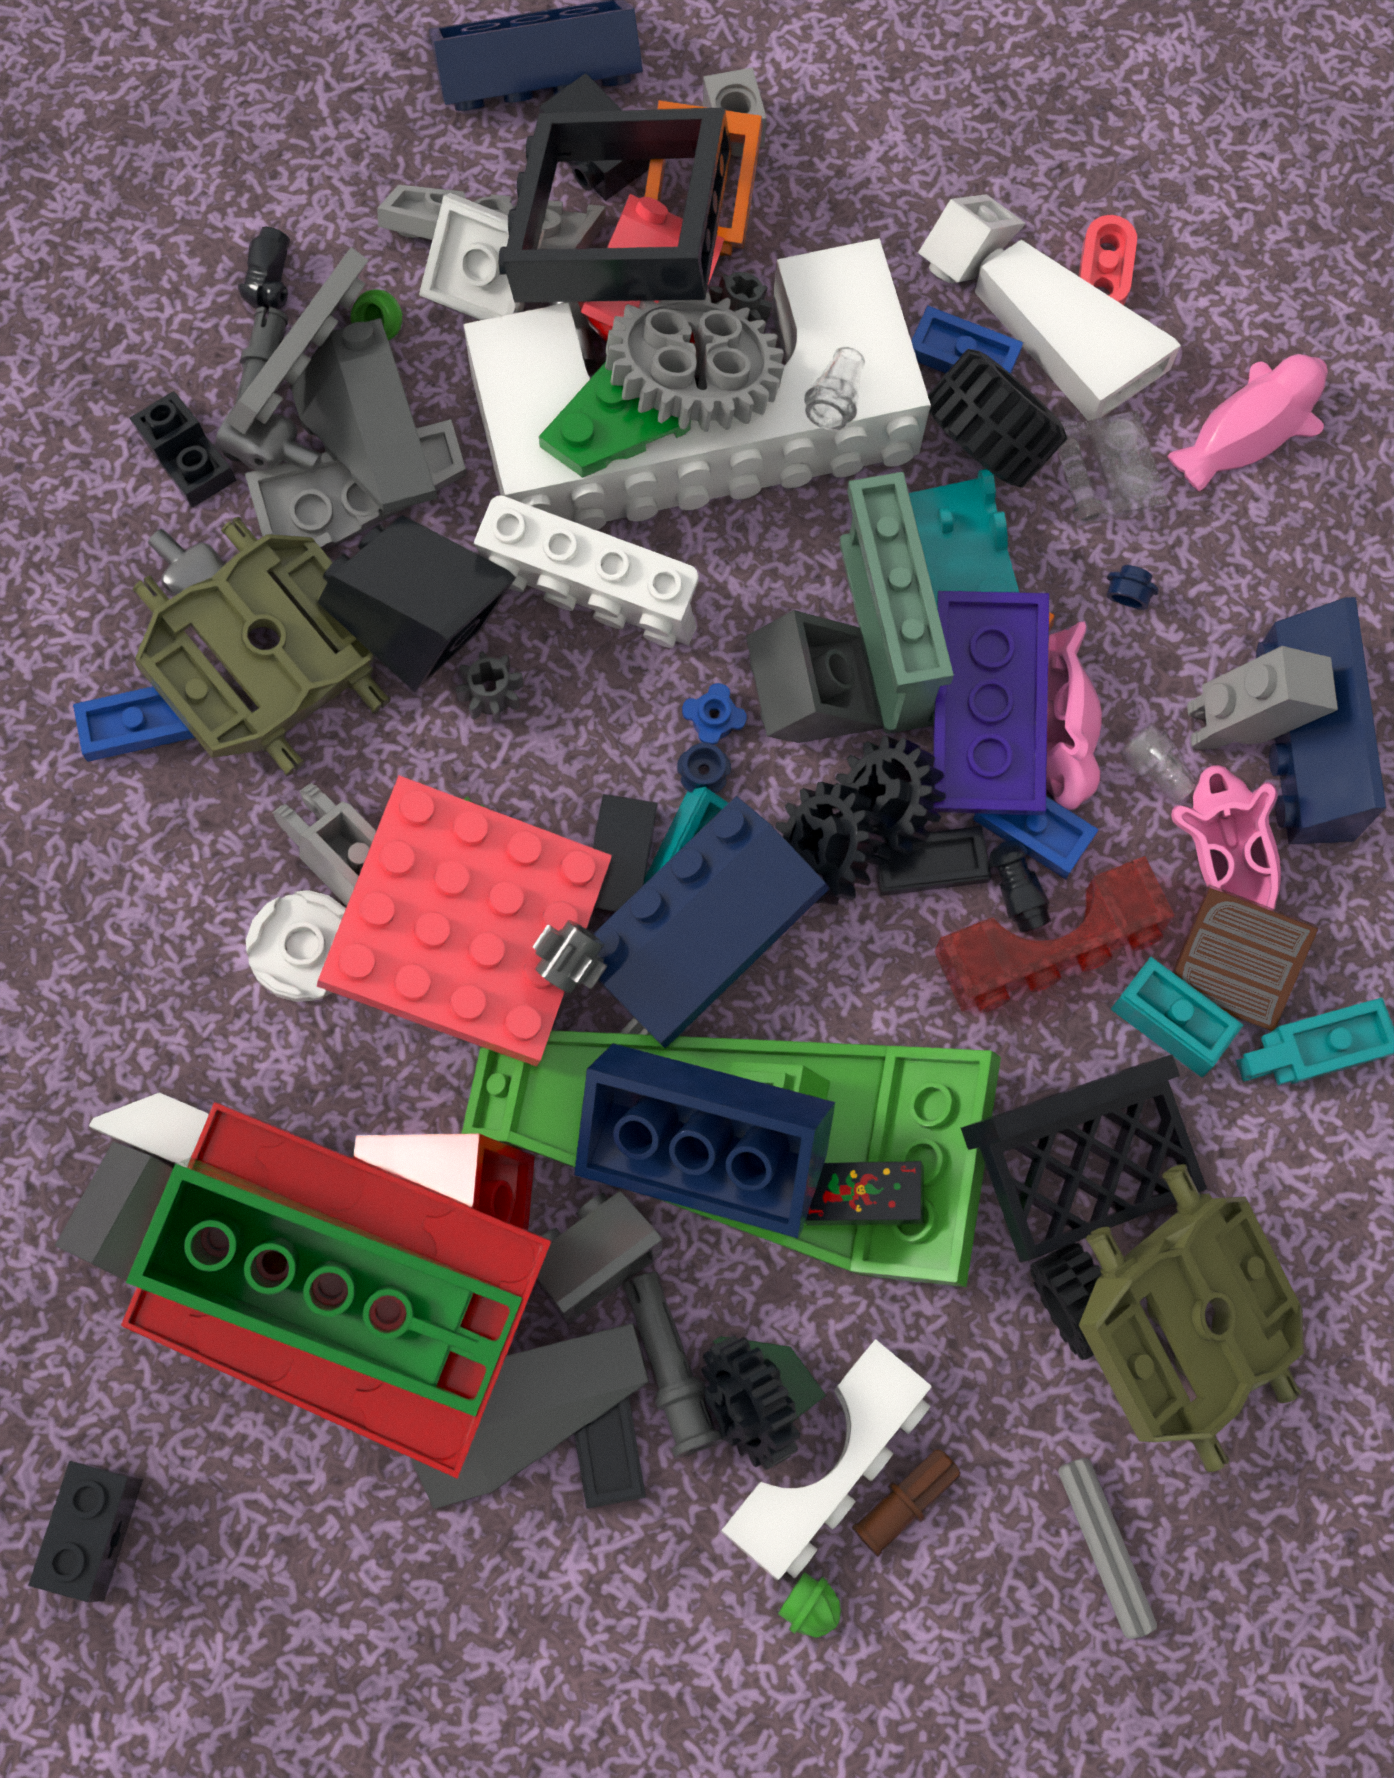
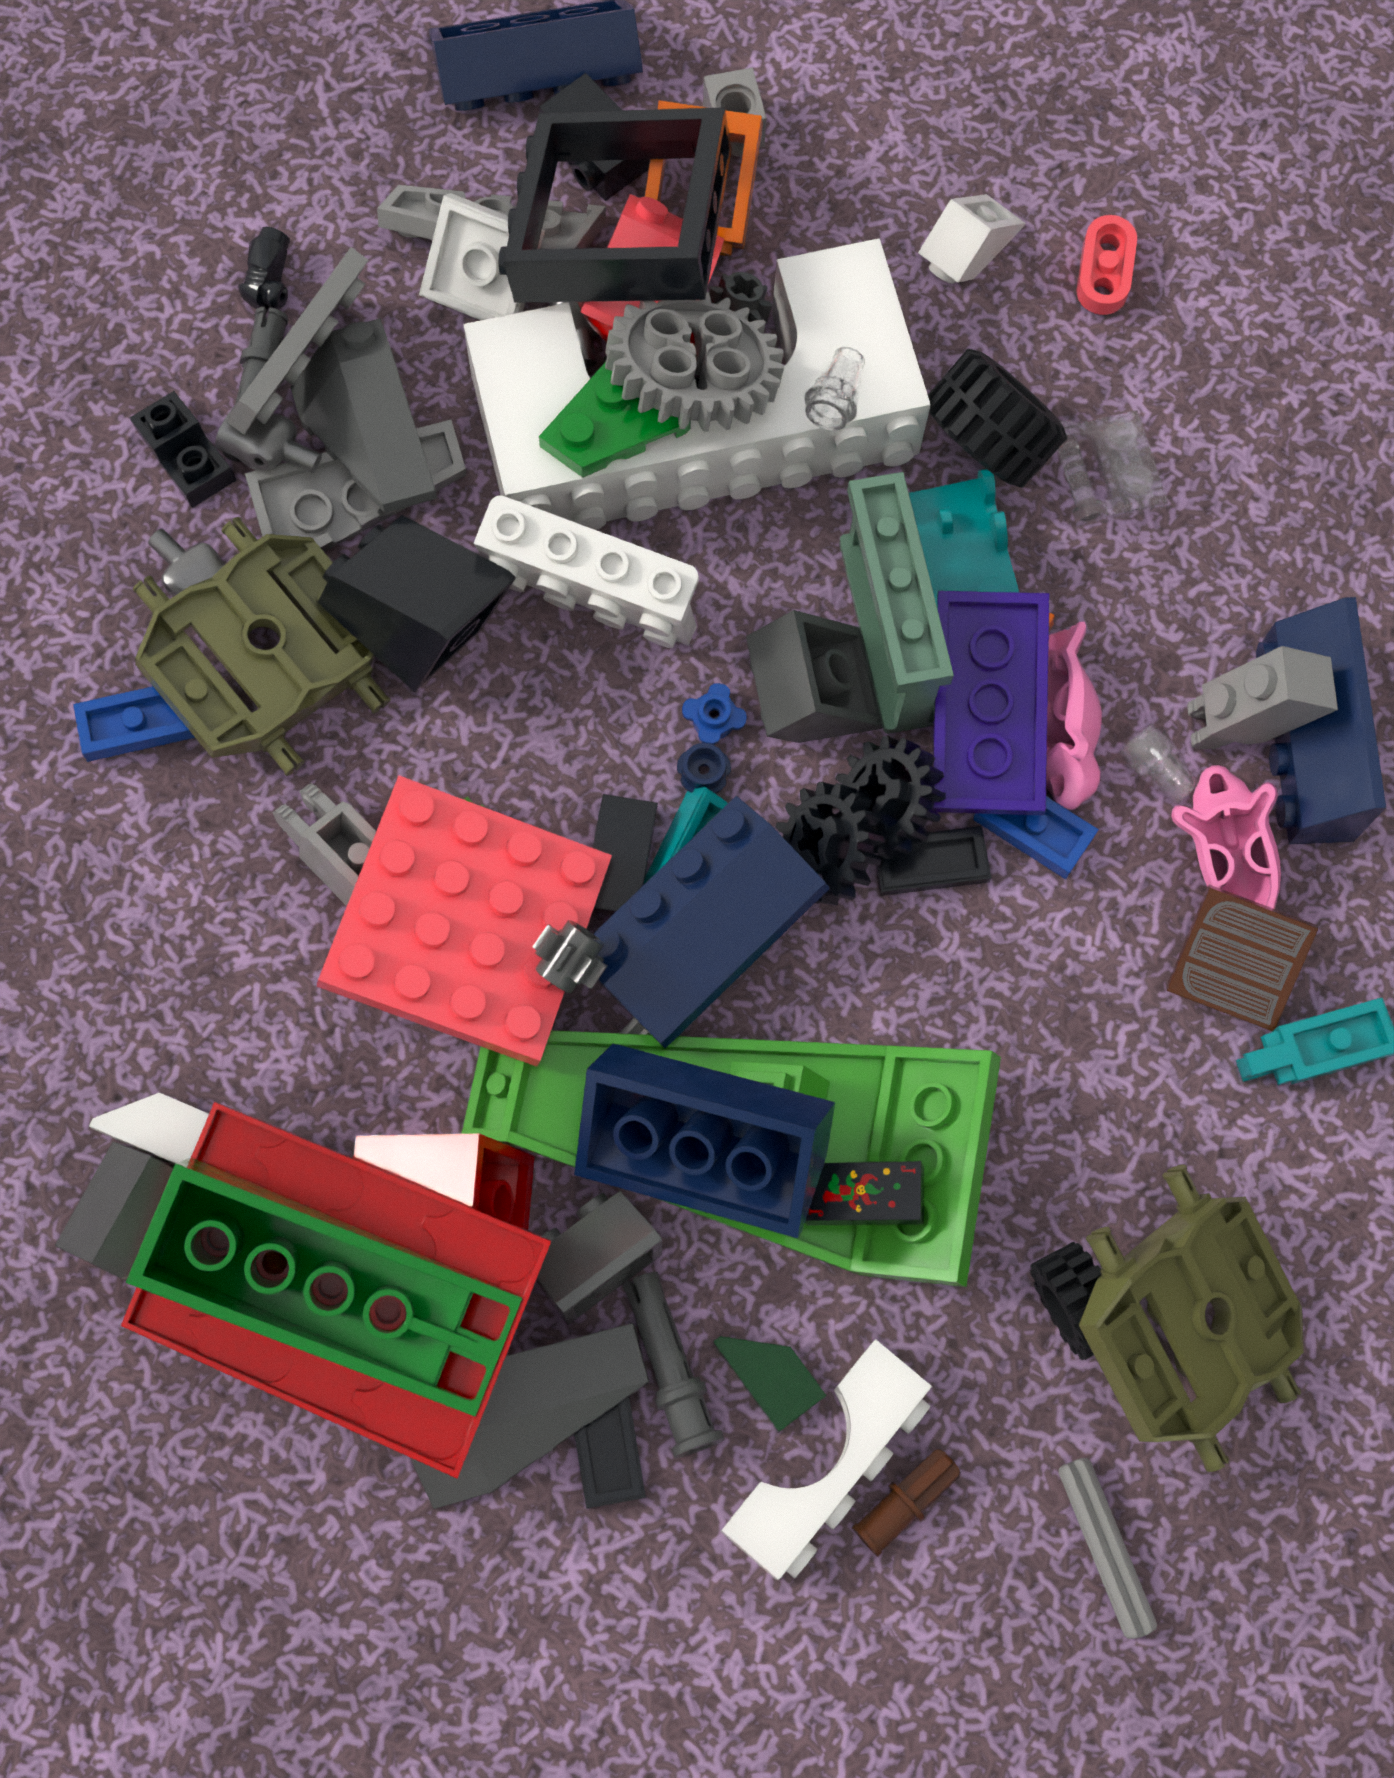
(85, 1532): black brick -> none
(293, 971): white tile -> none
(376, 305): bright green plate -> none
(489, 702): dark grey gear -> none
(750, 1402): black gear -> none
(811, 1607): bright green plate -> none
(945, 337): blue plate -> none
(990, 961): clear red arch -> none
(1020, 888): black arm -> none
(1061, 1114): black fence -> none
(1073, 330): white slope -> none
(1131, 587): dark blue plate -> none
(1177, 1017): teal slope -> none
(1256, 419): bright pink animal -> none

